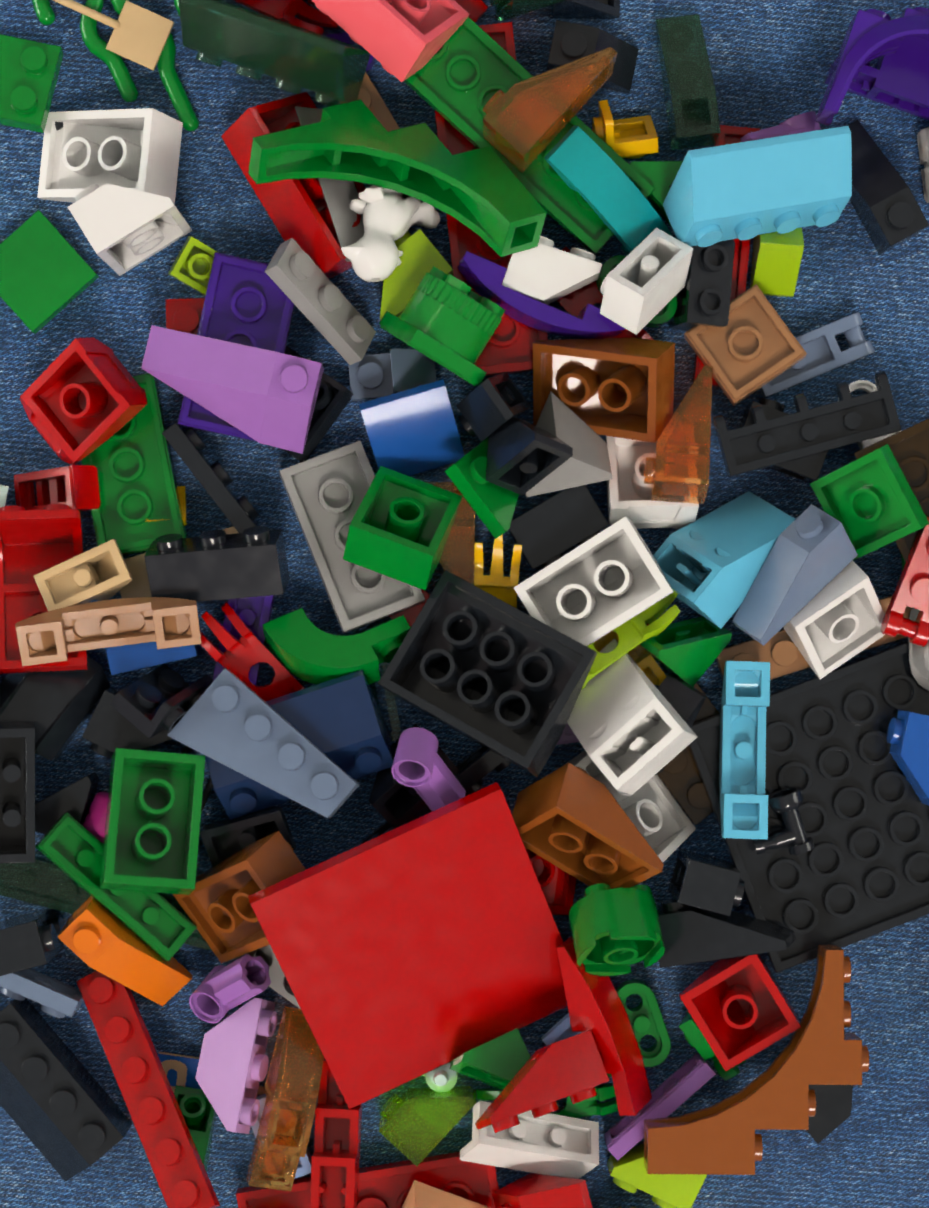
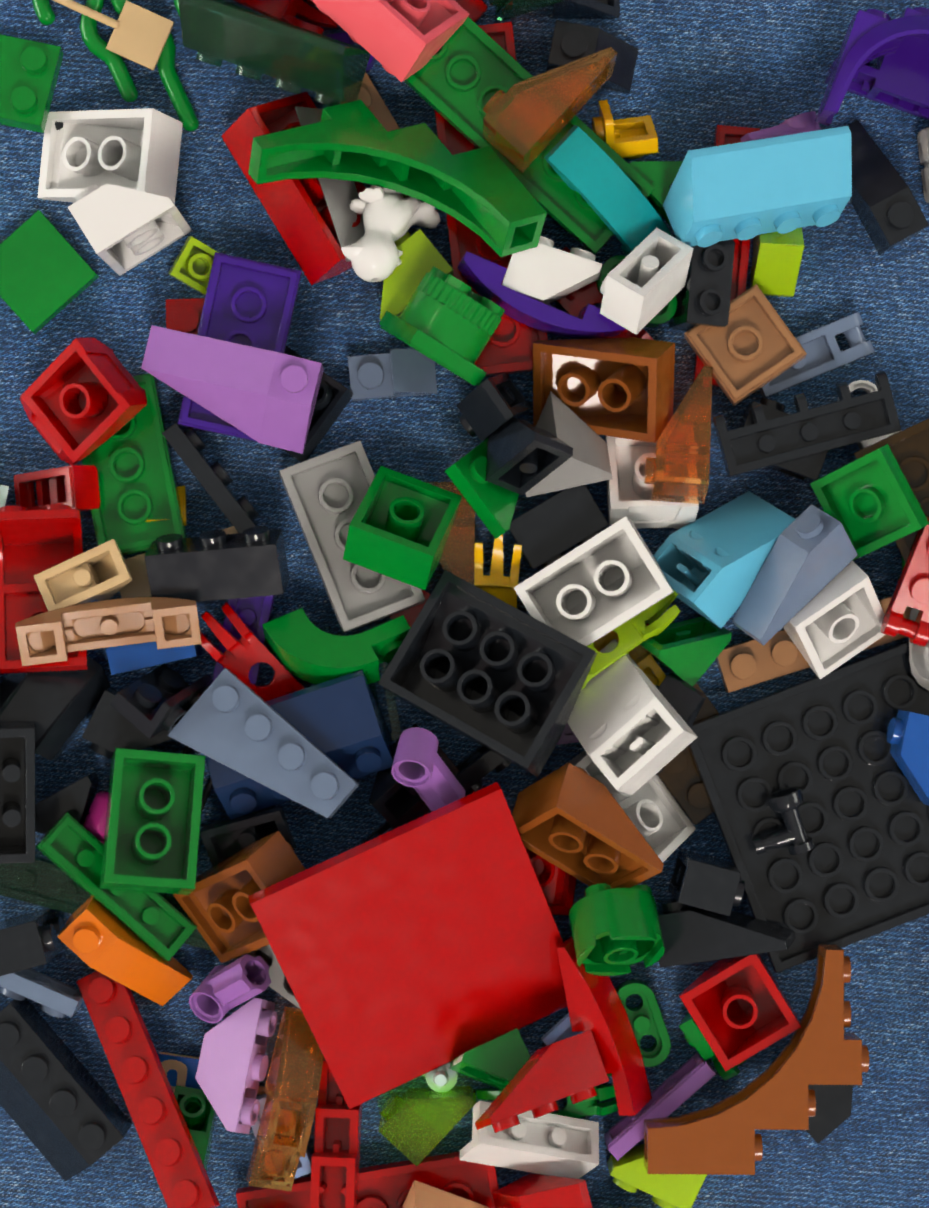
(320, 301): light grey plate -> none
(413, 429): blue slope -> none
(687, 82): clear green slope -> none
(744, 750): medium azure slope -> none

